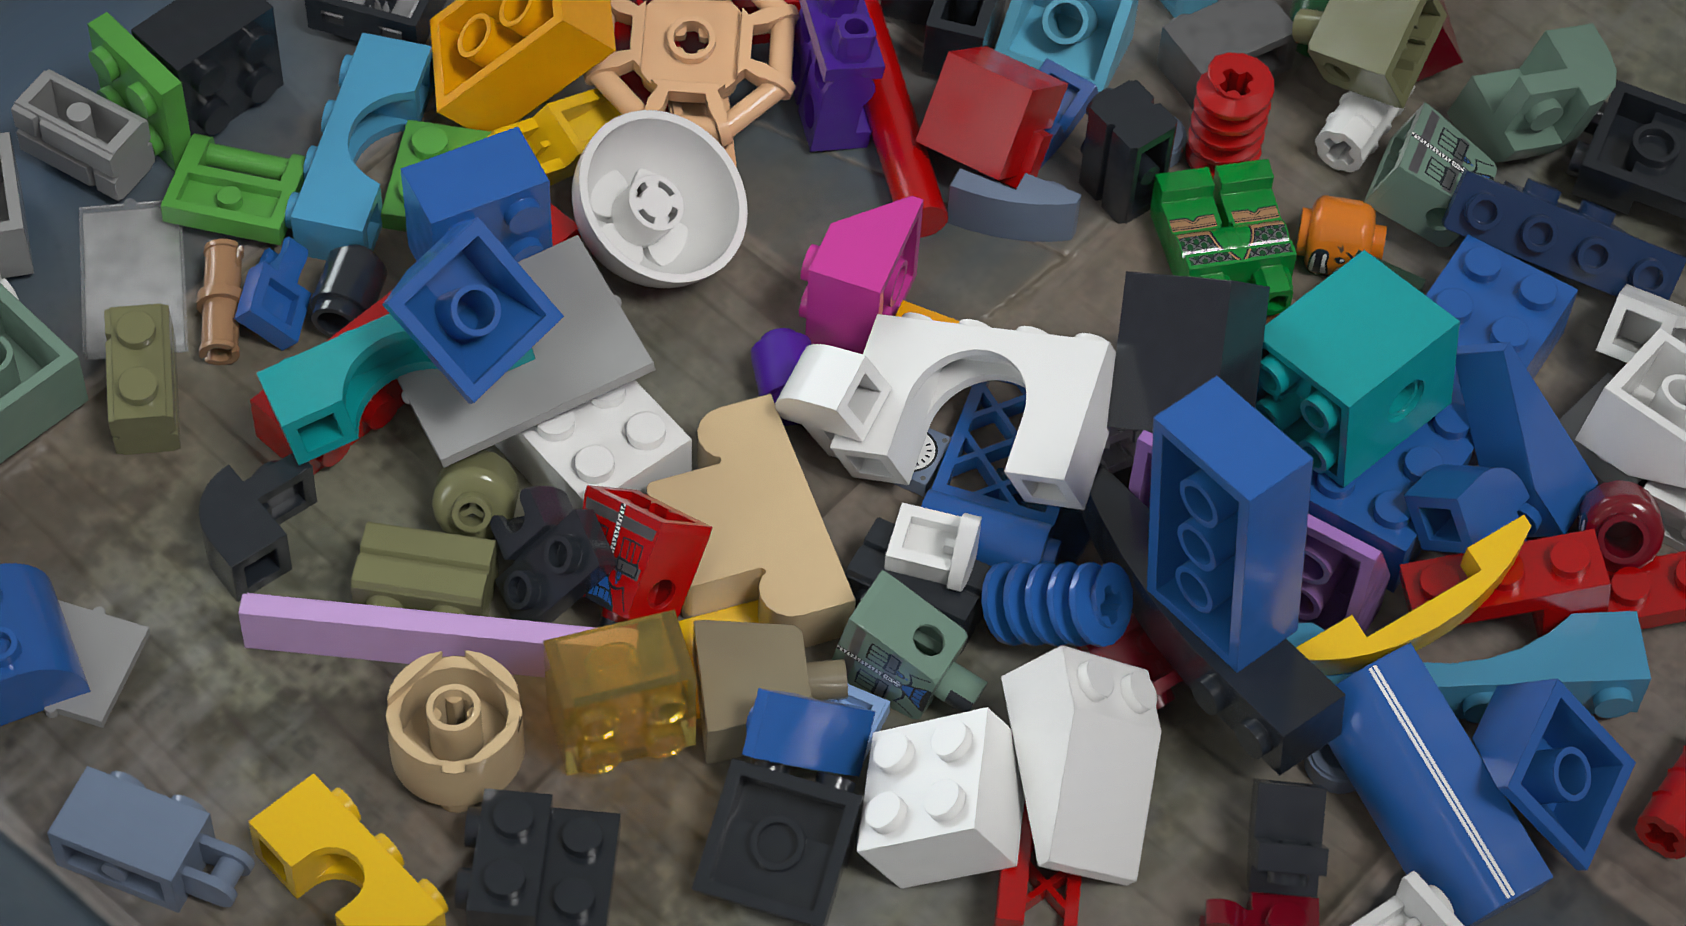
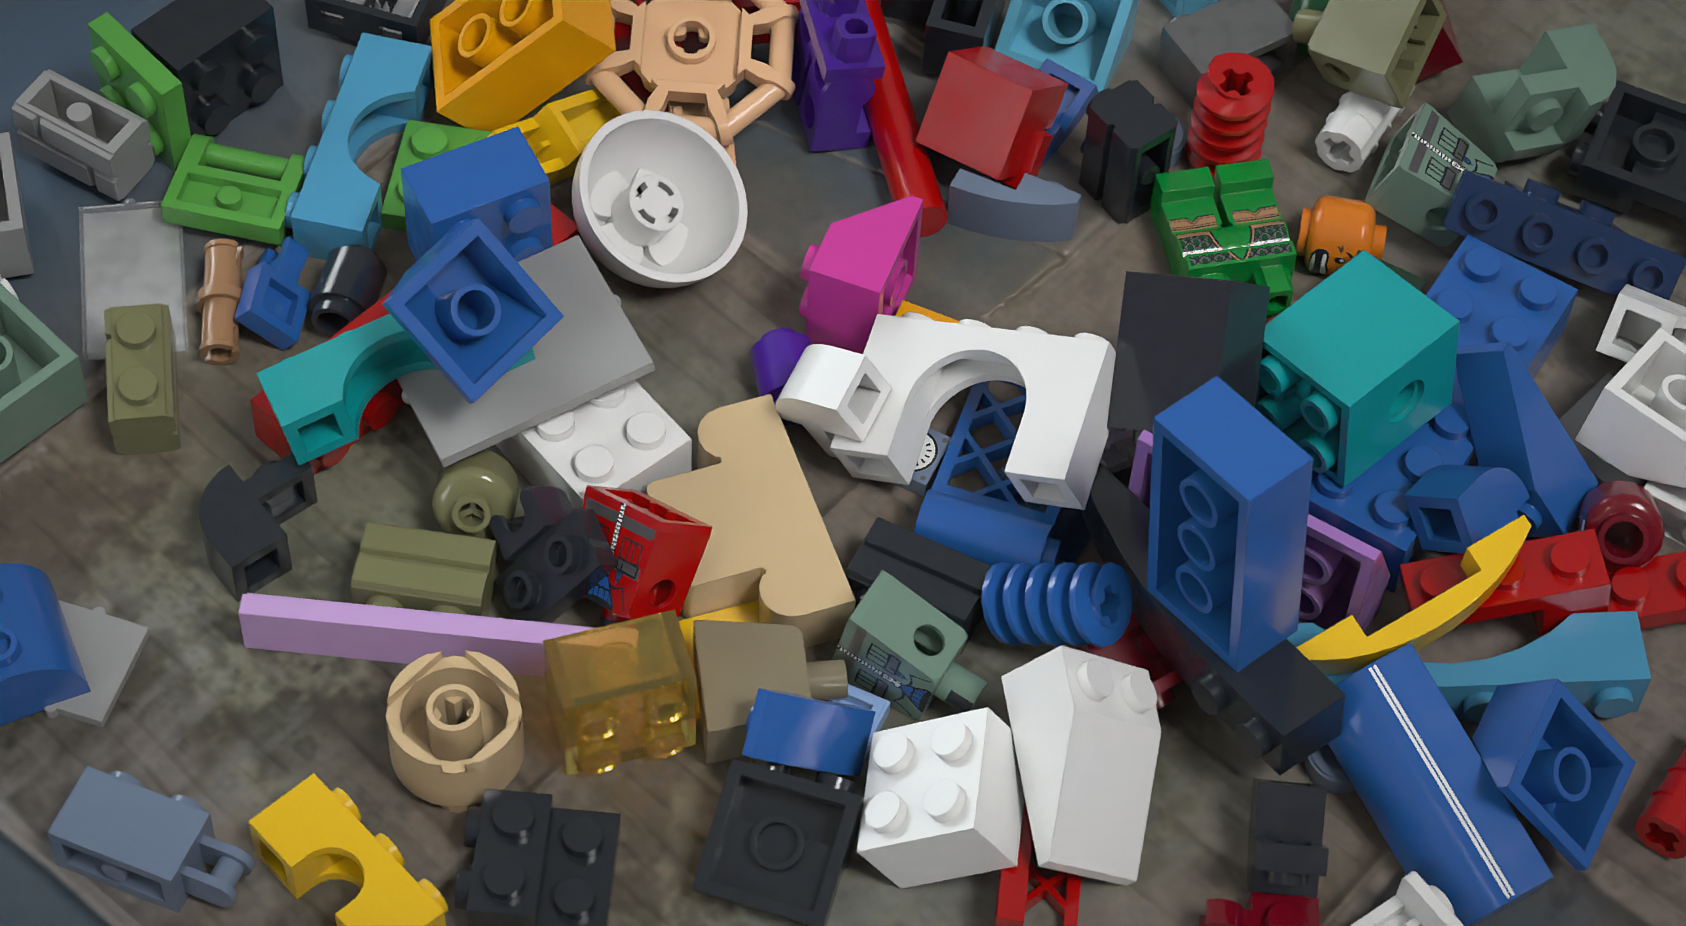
(934, 545): white tile -> none

